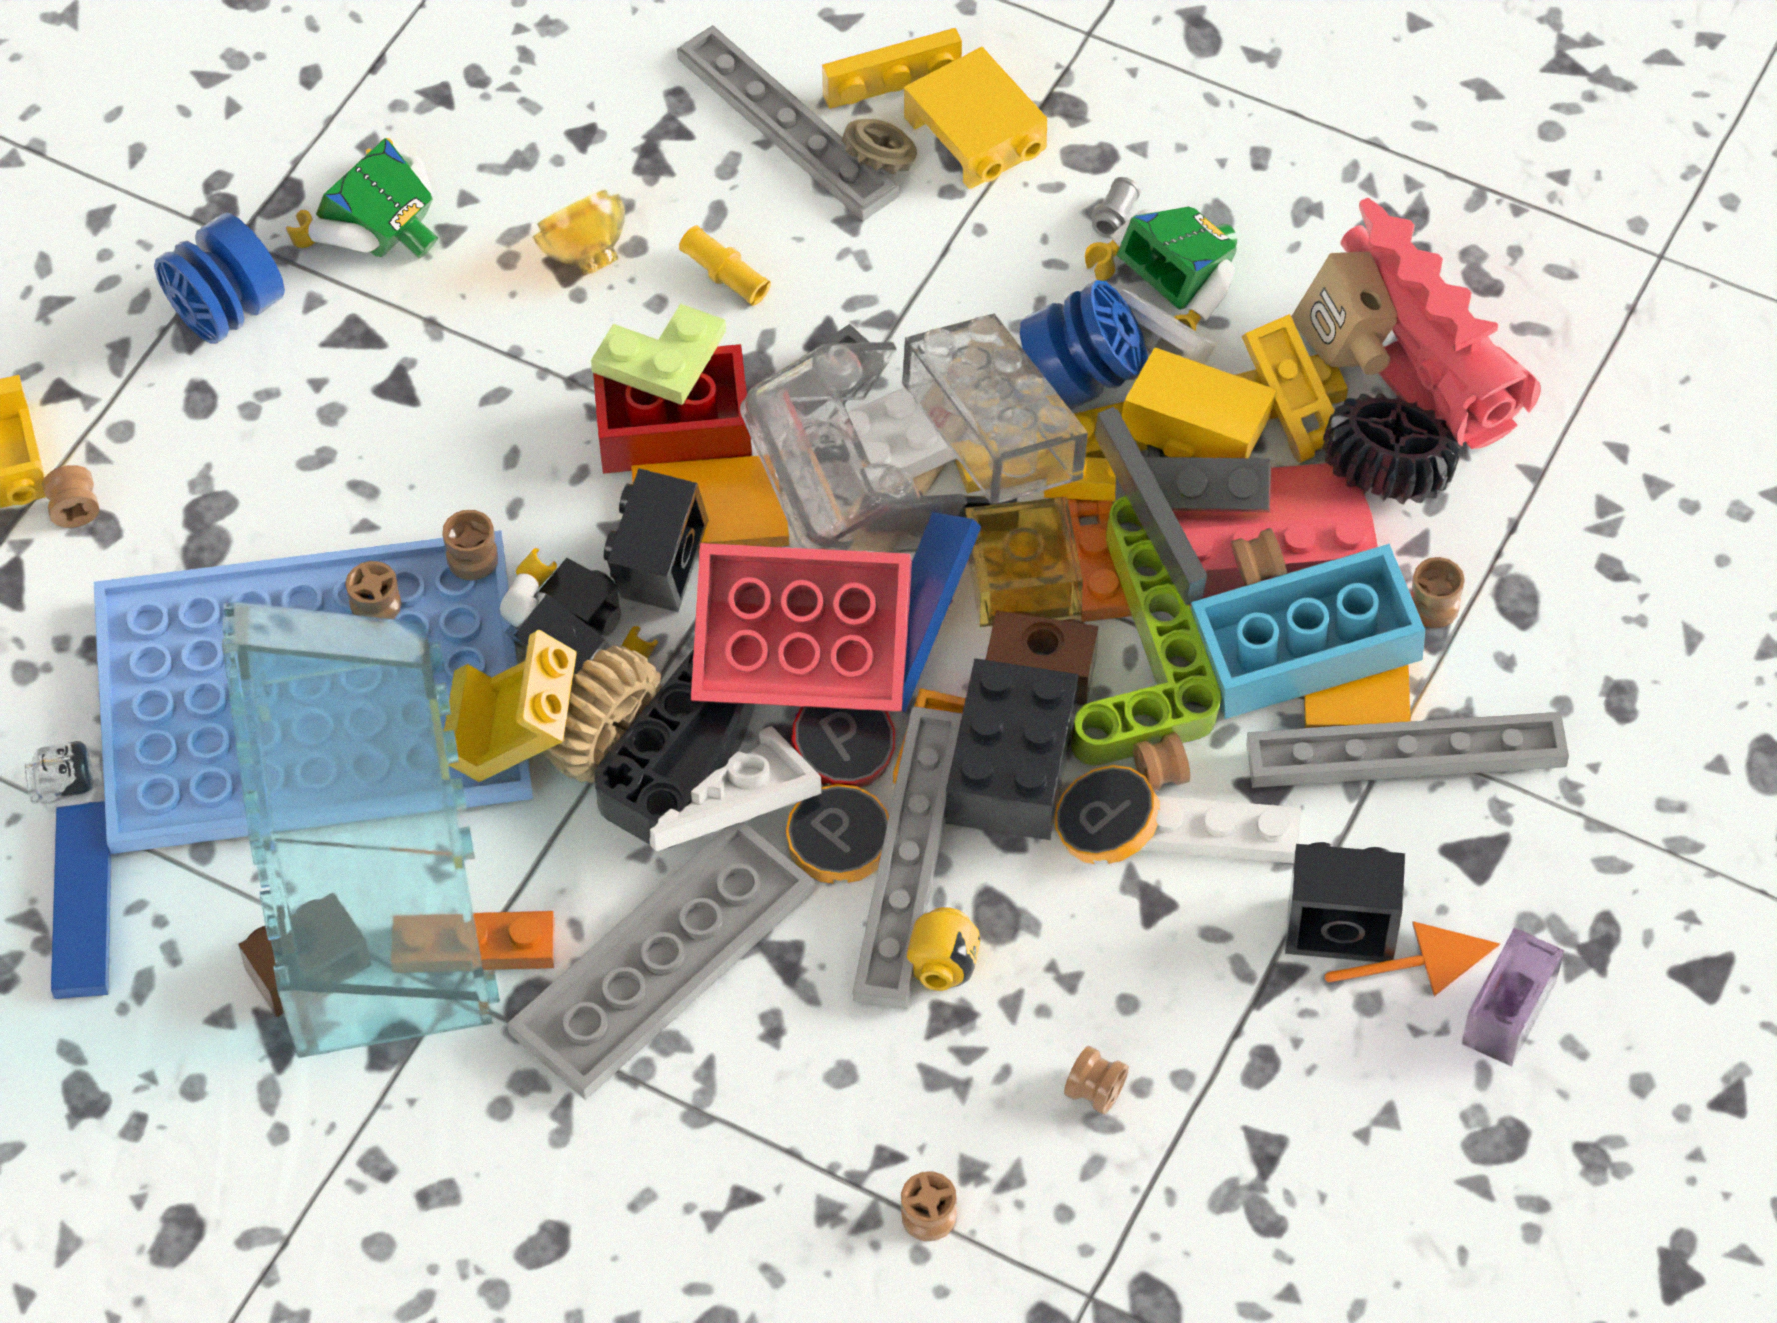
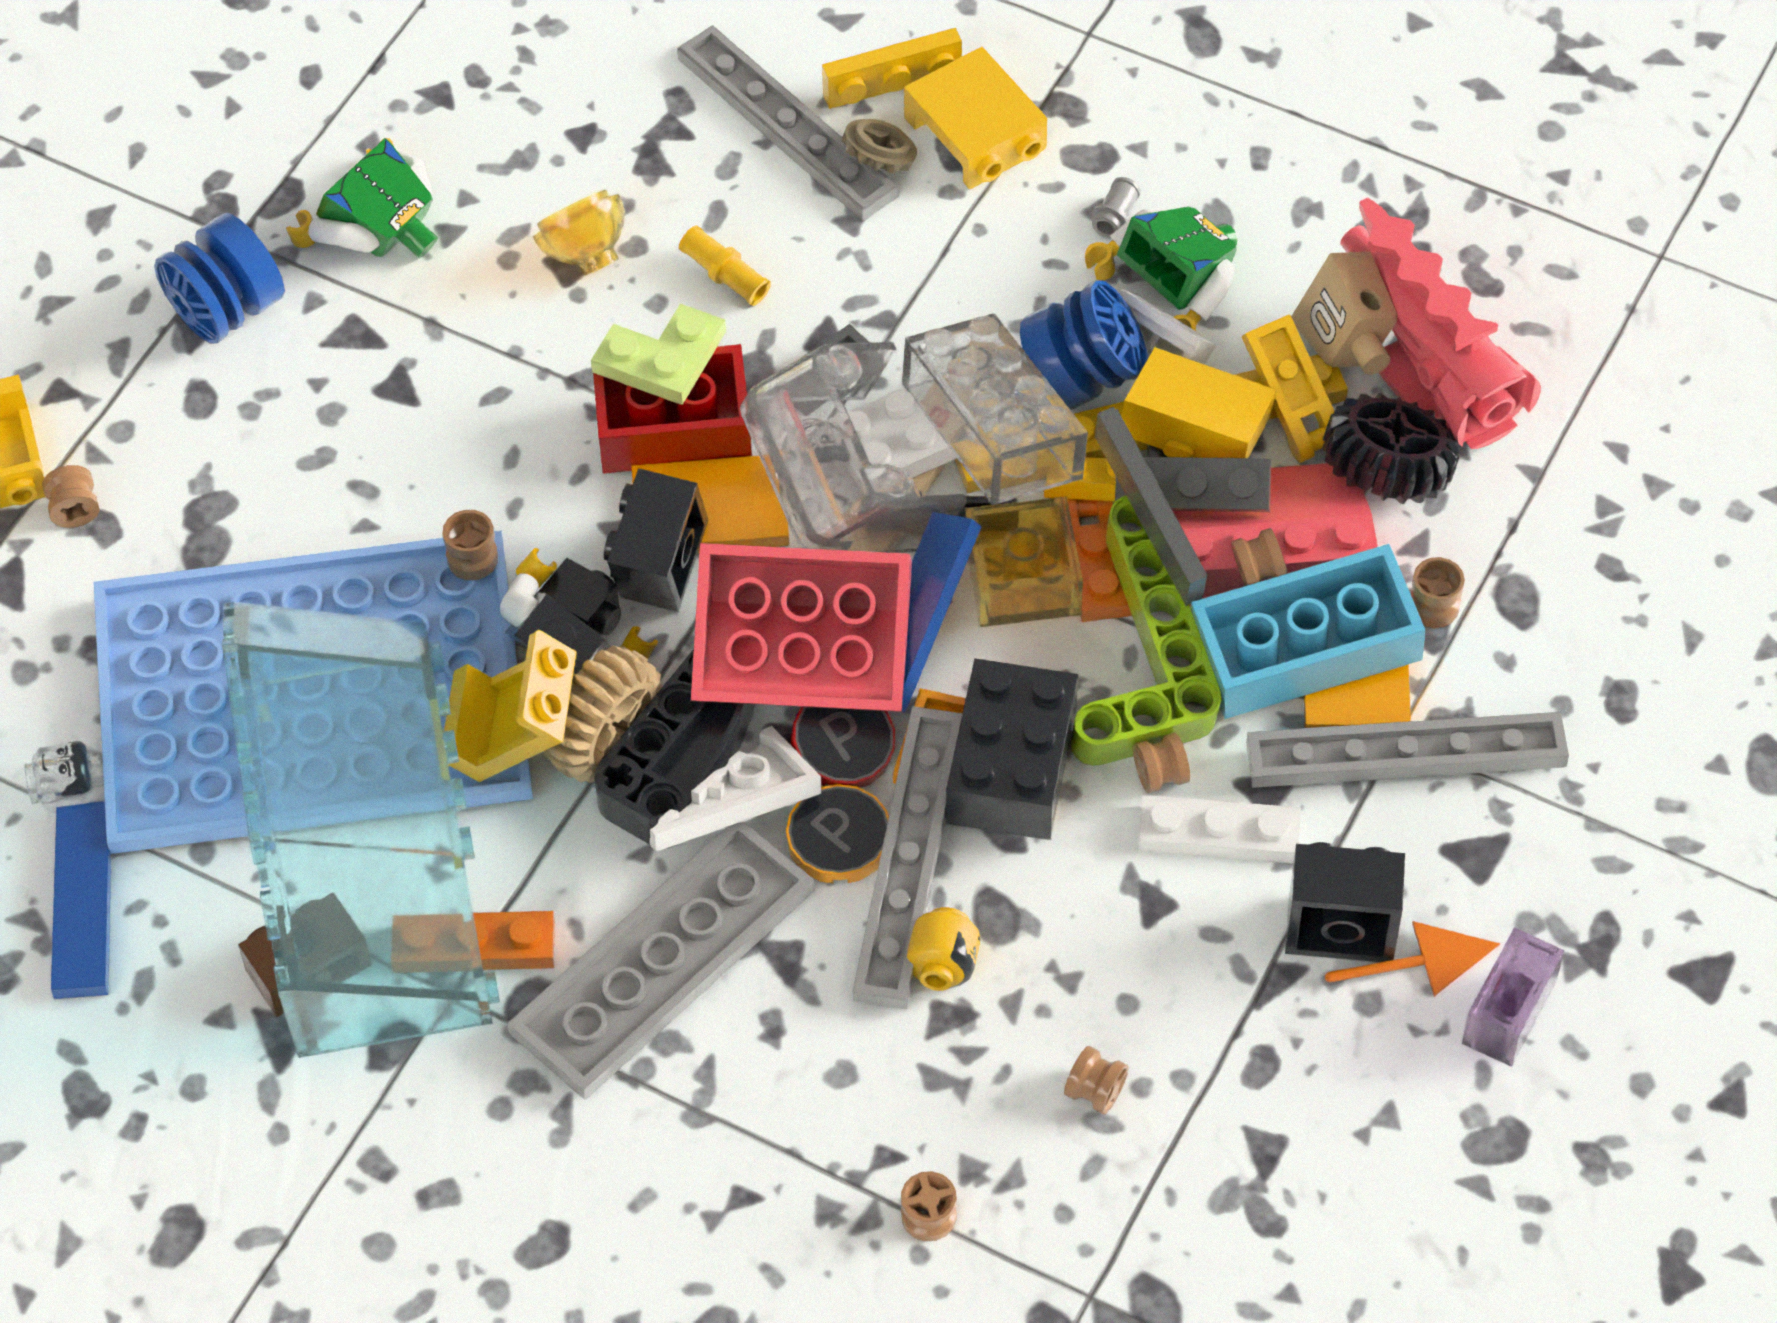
(376, 580): medium nougat wheel -> none
(1069, 643): reddish brown brick -> none
(1107, 814): black tile -> none

